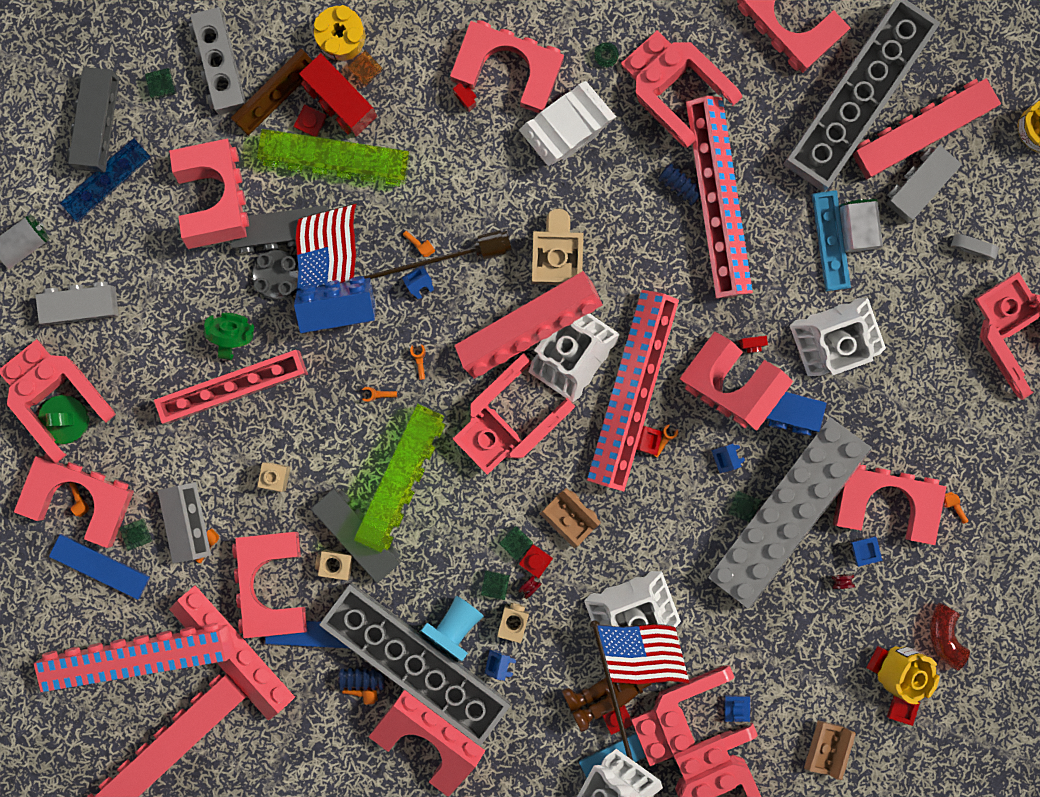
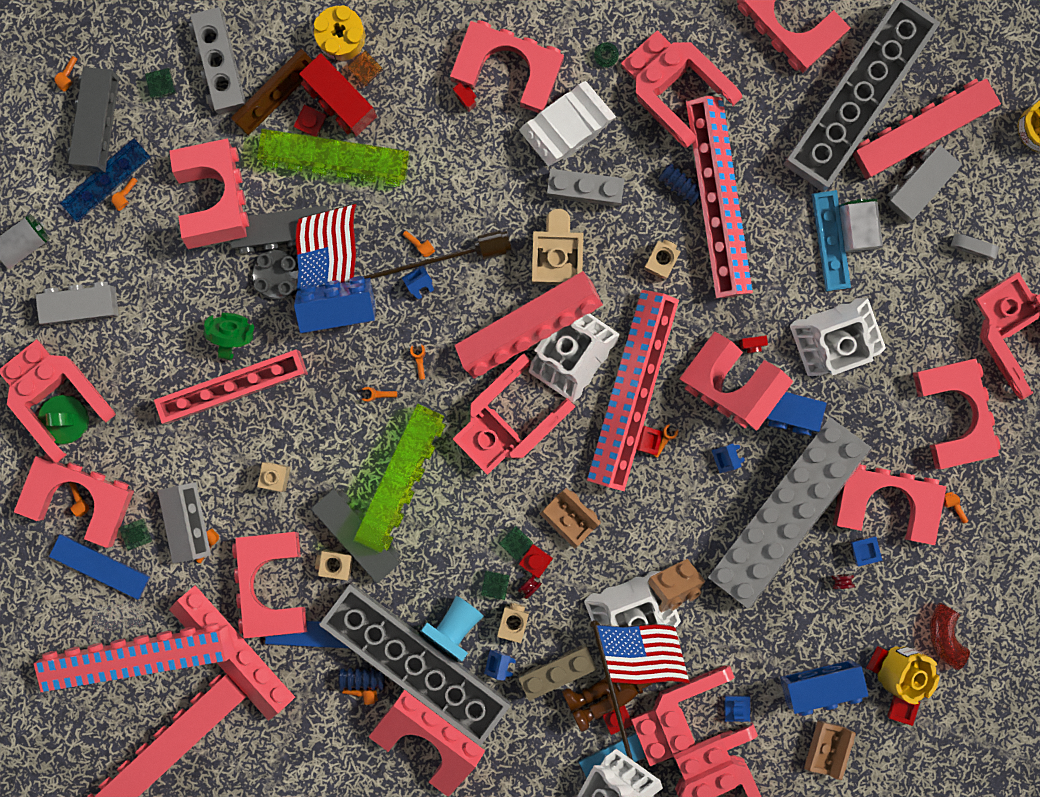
(62, 79): none -> orange hand
(117, 616): none -> clear tile
(119, 199): none -> orange hand
(557, 673): none -> dark tan arch
(585, 187): none -> light grey brick
(657, 269): none -> tan brick
(676, 585): none -> medium nougat bracket
(744, 506): clear green plate -> none
(824, 687): none -> blue brick
(979, 440): none -> coral arch

